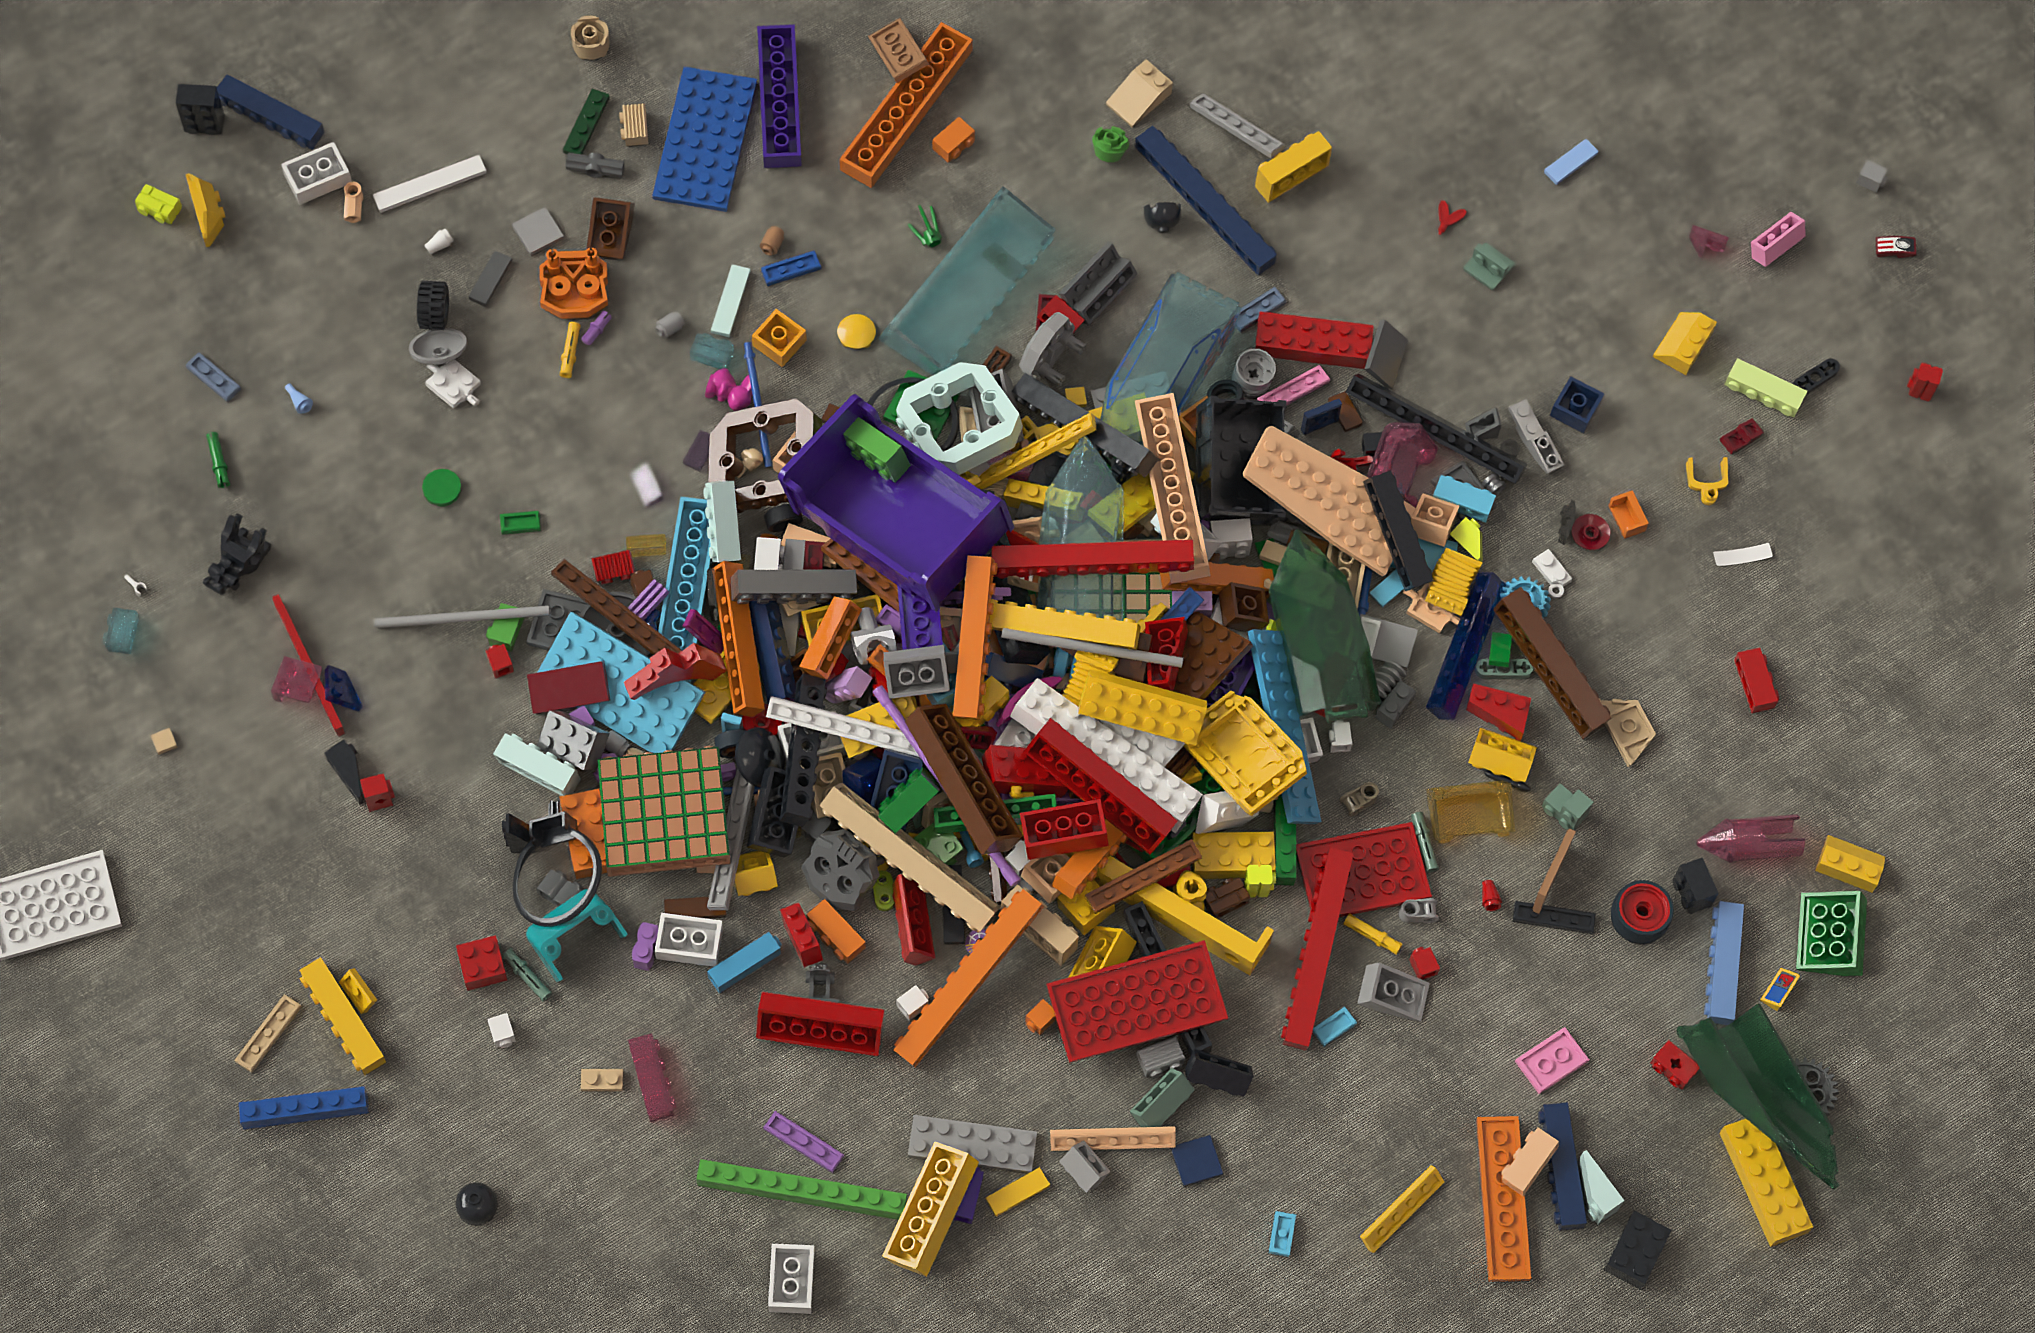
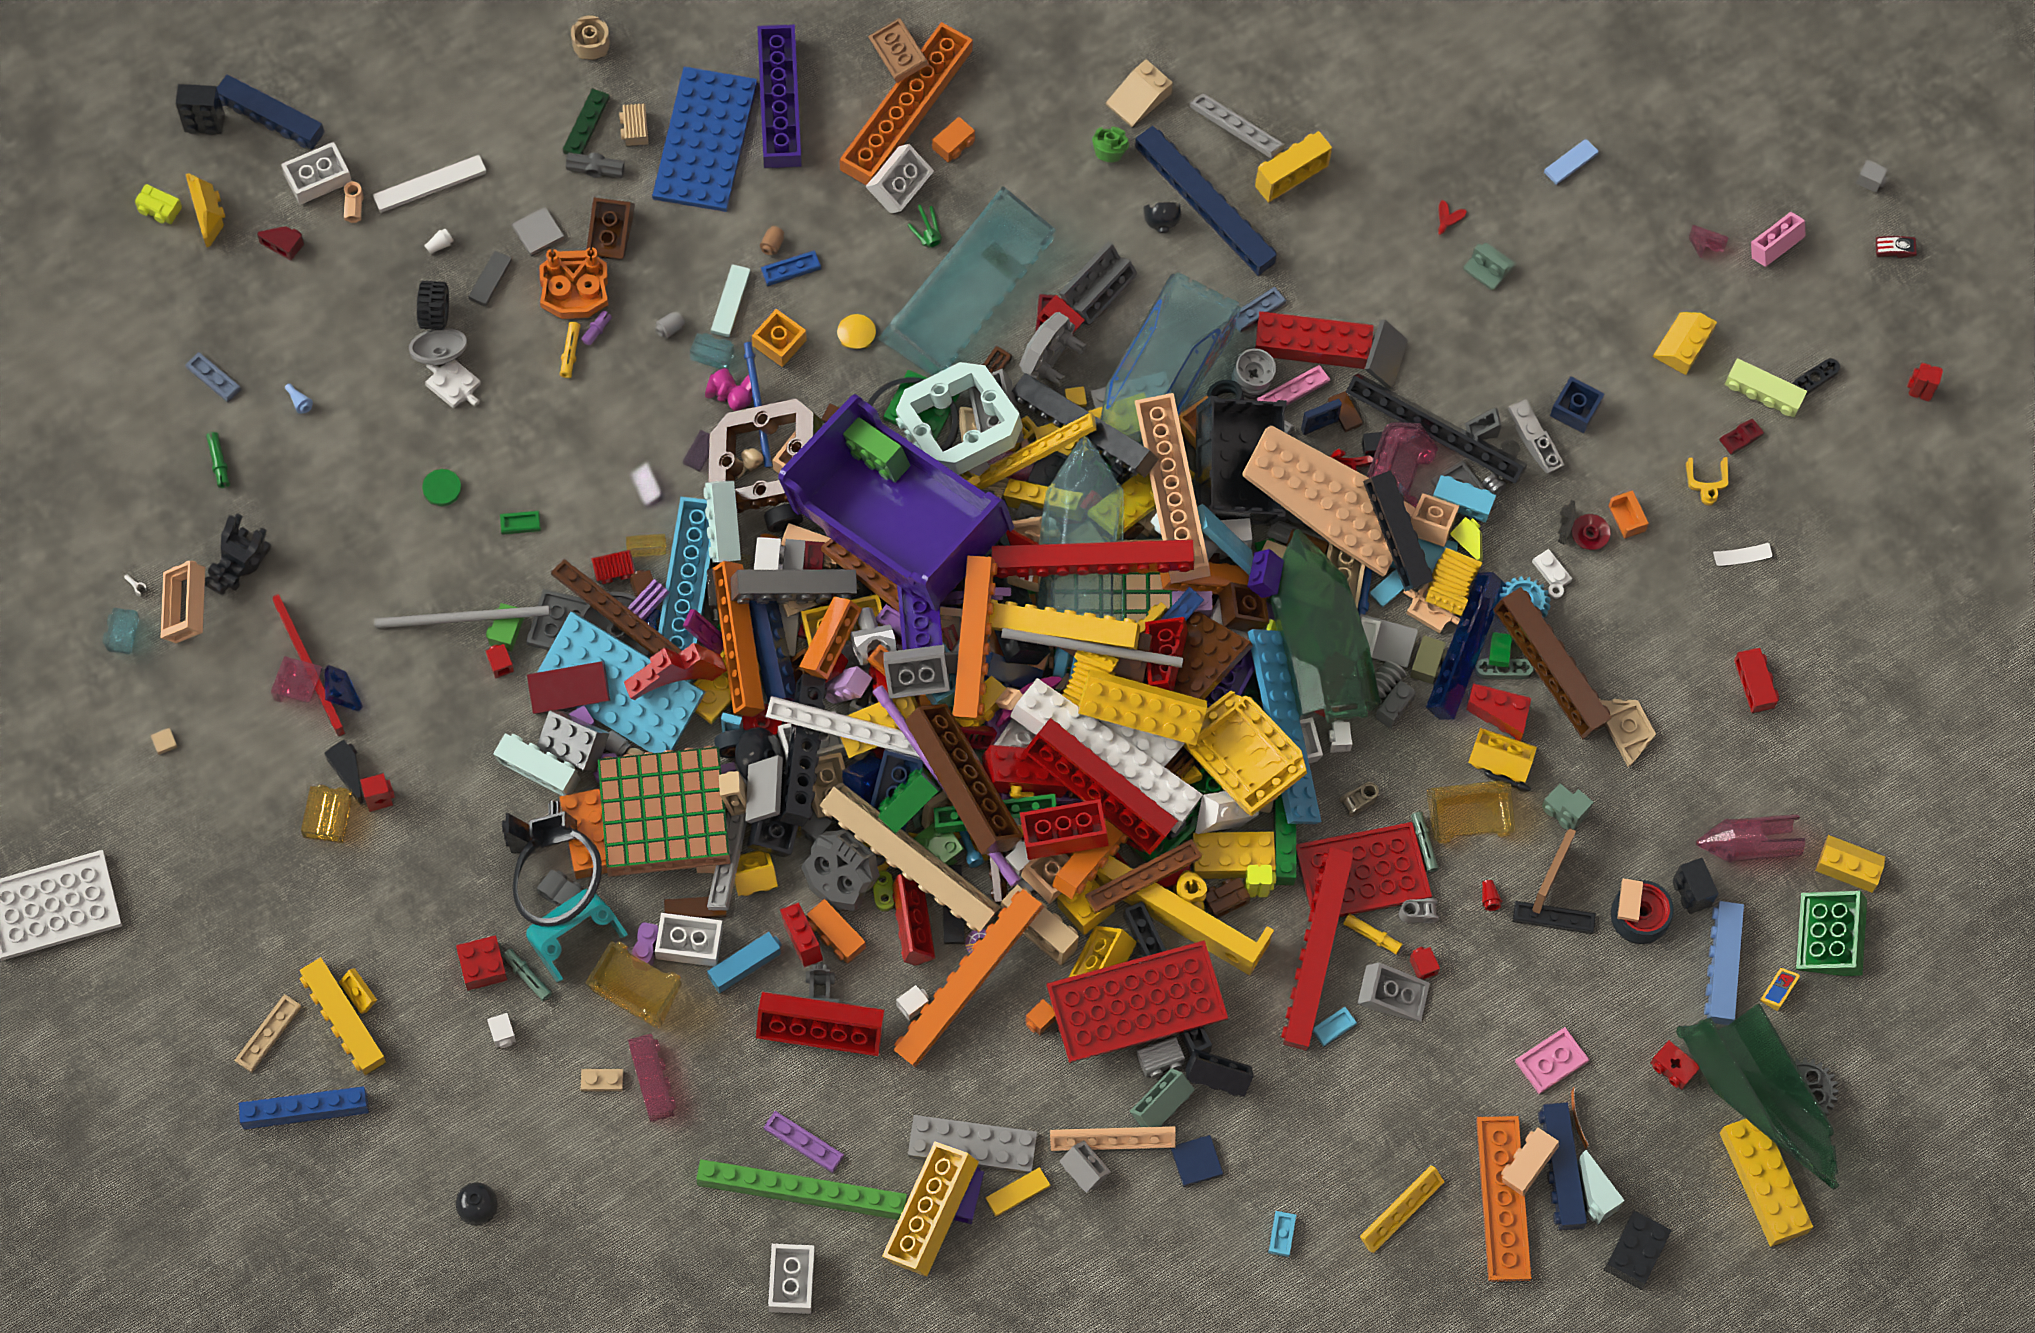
(171, 602): none -> light nougat window
(282, 240): none -> dark red slope
(326, 813): none -> clear yellow brick
(634, 984): none -> clear yellow windscreen
(733, 792): none -> tan brick
(764, 789): none -> light grey tile
(899, 178): none -> white brick
(1009, 698): none -> light nougat plate
(1225, 538): none -> medium azure tile
(1265, 573): none -> dark purple brick
(1427, 660): none -> olive brick
(1584, 1141): none -> orange sticker
(1630, 900): none -> light nougat tile

